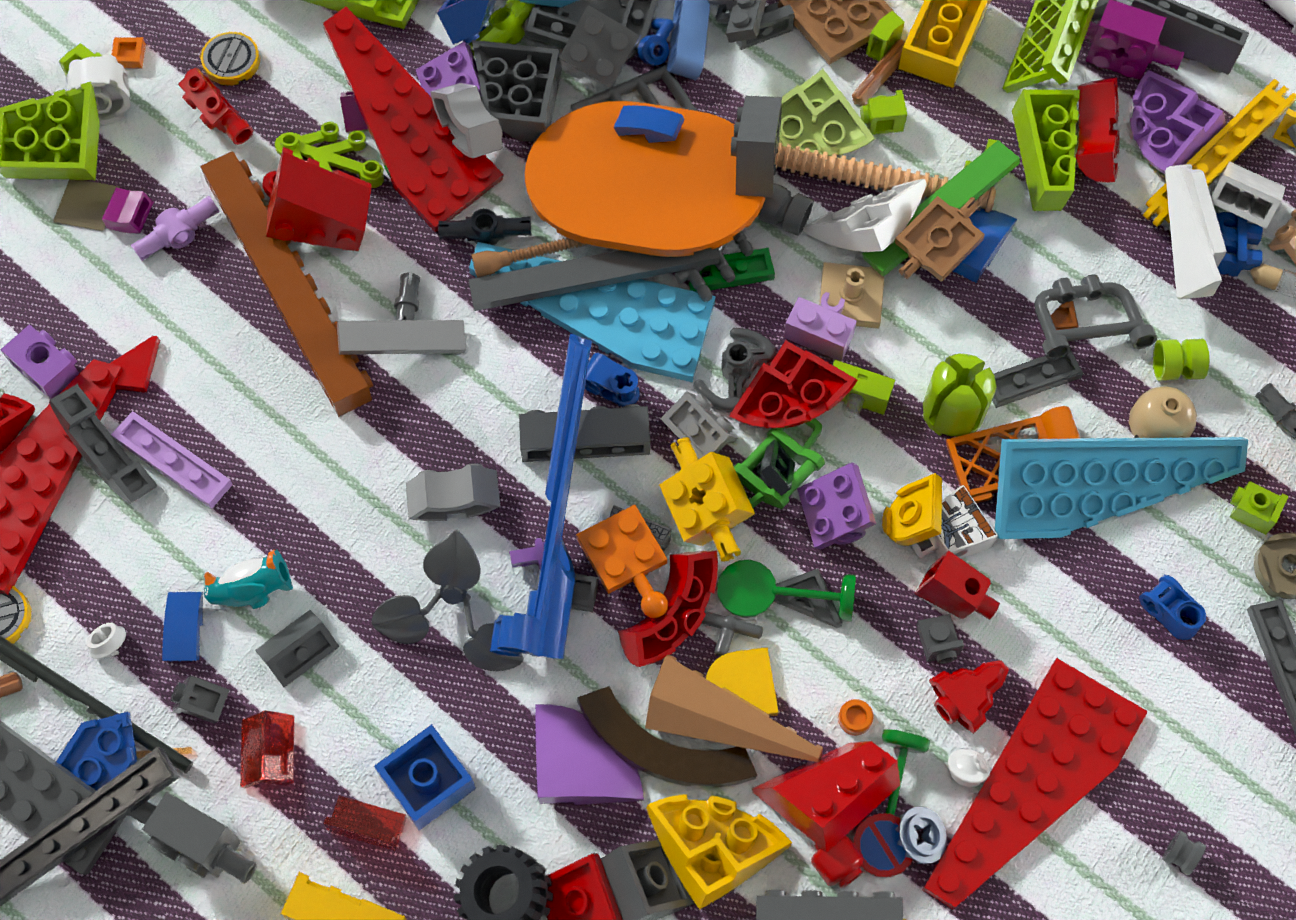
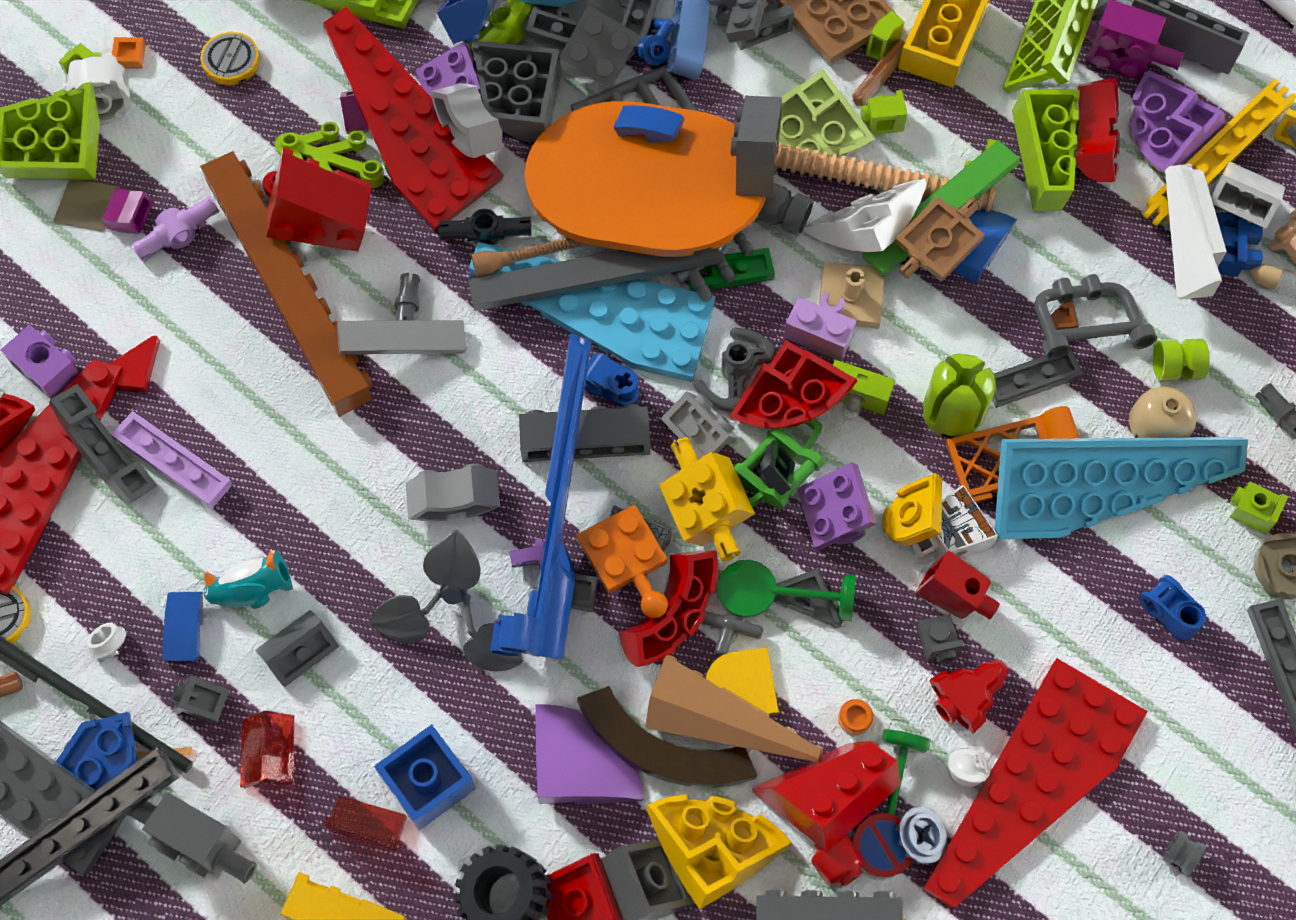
(214, 107): red brick -> none

